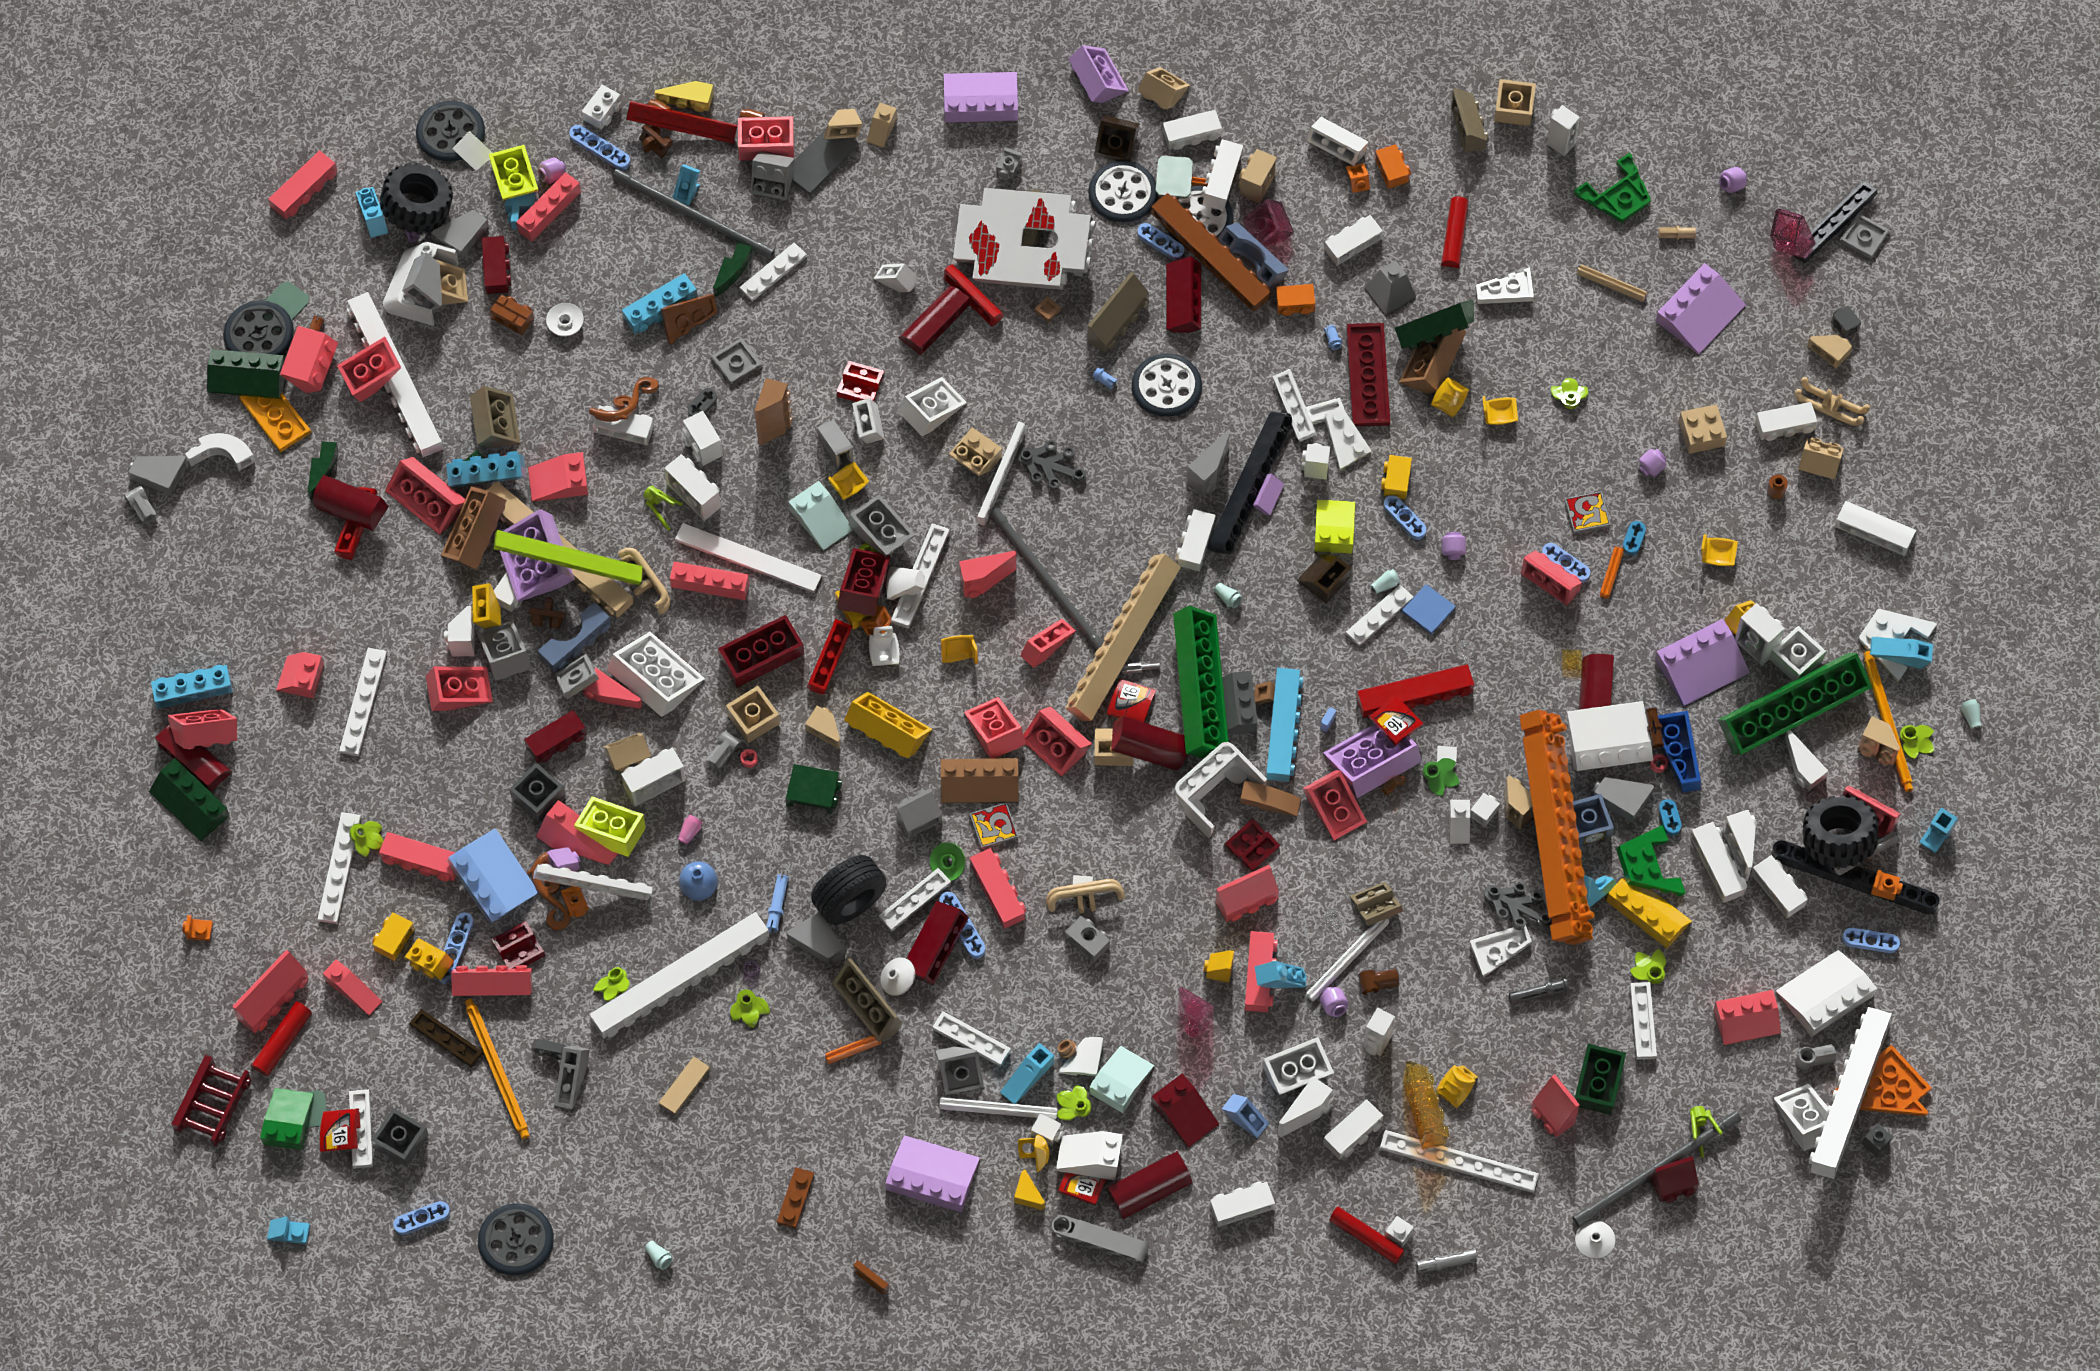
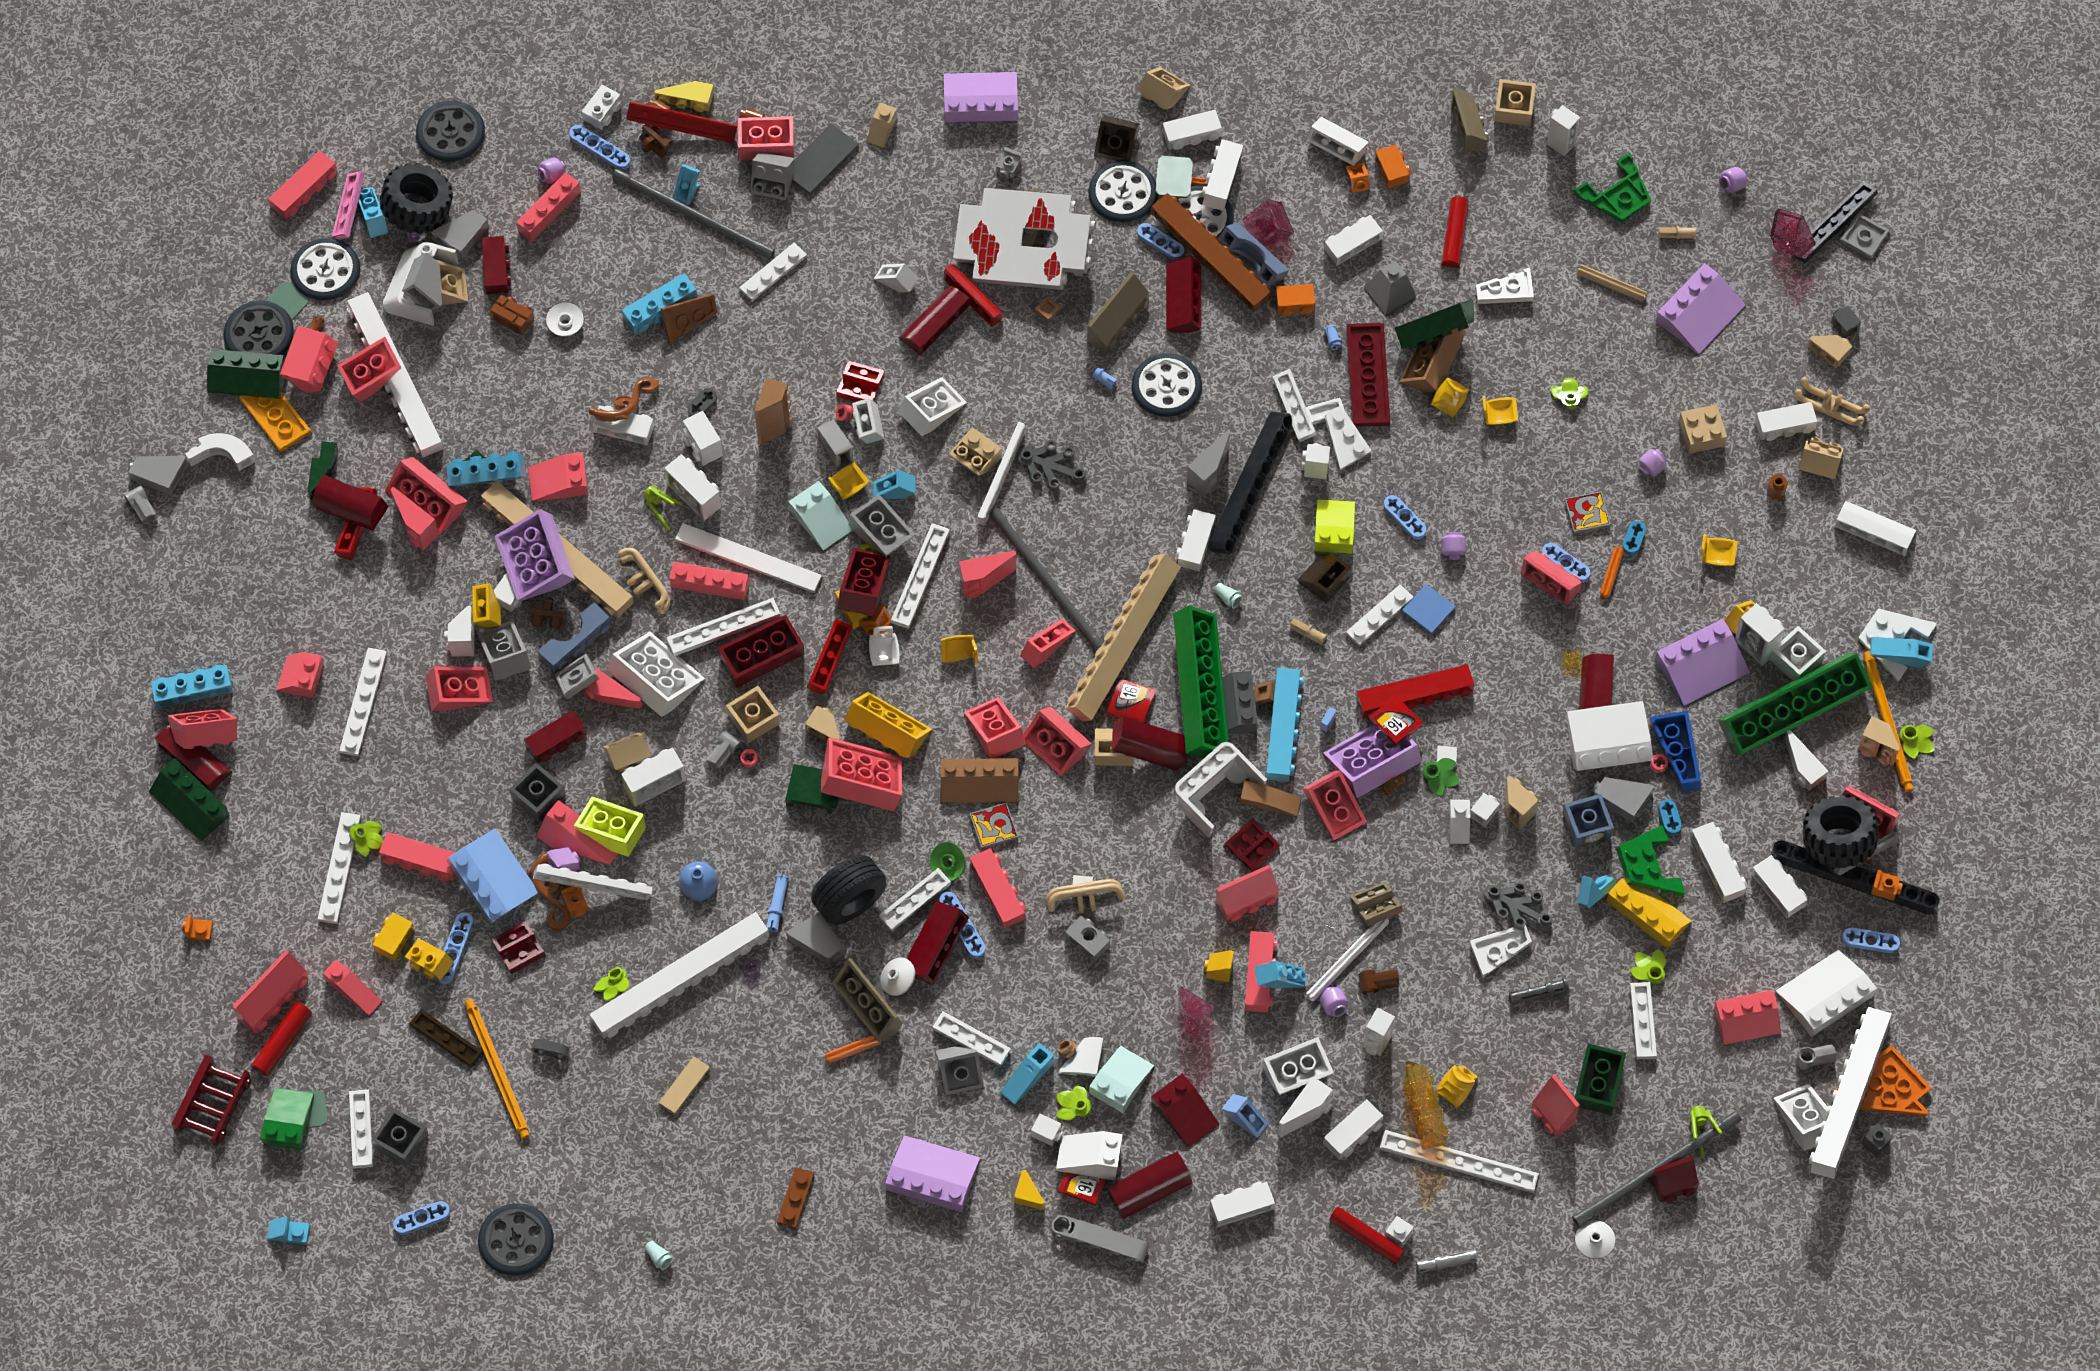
(308, 254): none -> wedge
(339, 1130): red slope -> none
(348, 205): none -> bright pink tile
(417, 523): none -> coral slope
(472, 151): white sticker -> none
(474, 527): medium nougat slope -> none
(491, 981): coral brick -> none
(494, 418): dark tan slope -> none
(513, 172): neon yellow slope -> none
(518, 206): medium azure brick -> none
(568, 557): lime tile -> none
(571, 1075): light grey slope -> none
(689, 829): bright pink cone -> none
(723, 627): none -> white plate
(732, 268): dark green slope -> none
(736, 361): light grey tile -> none
(748, 1011): lime plate -> none
(843, 125): tan slope -> none
(848, 409): none -> coral bush
(862, 774): none -> coral slope
(870, 1277): dark orange tile -> none
(895, 485): none -> medium azure slope
(903, 581): white slope -> none
(918, 813): light grey slope -> none
(997, 1108): white axle -> none
(1040, 1151): yellow piece -> none
(1097, 74): lavender slope -> none
(1137, 667): light grey axle -> none
(1257, 175): tan brick -> none
(1268, 494): lavender tile -> none
(1307, 631): none -> tan axle
(1386, 581): light aqua cone -> none
(1397, 476): yellow brick -> none
(1556, 827): orange brick -> none
(1652, 715): reddish brown pin -> none
(1740, 836): white slope -> none
(1939, 830): medium azure brick -> none
(1971, 711): light aqua cone -> none

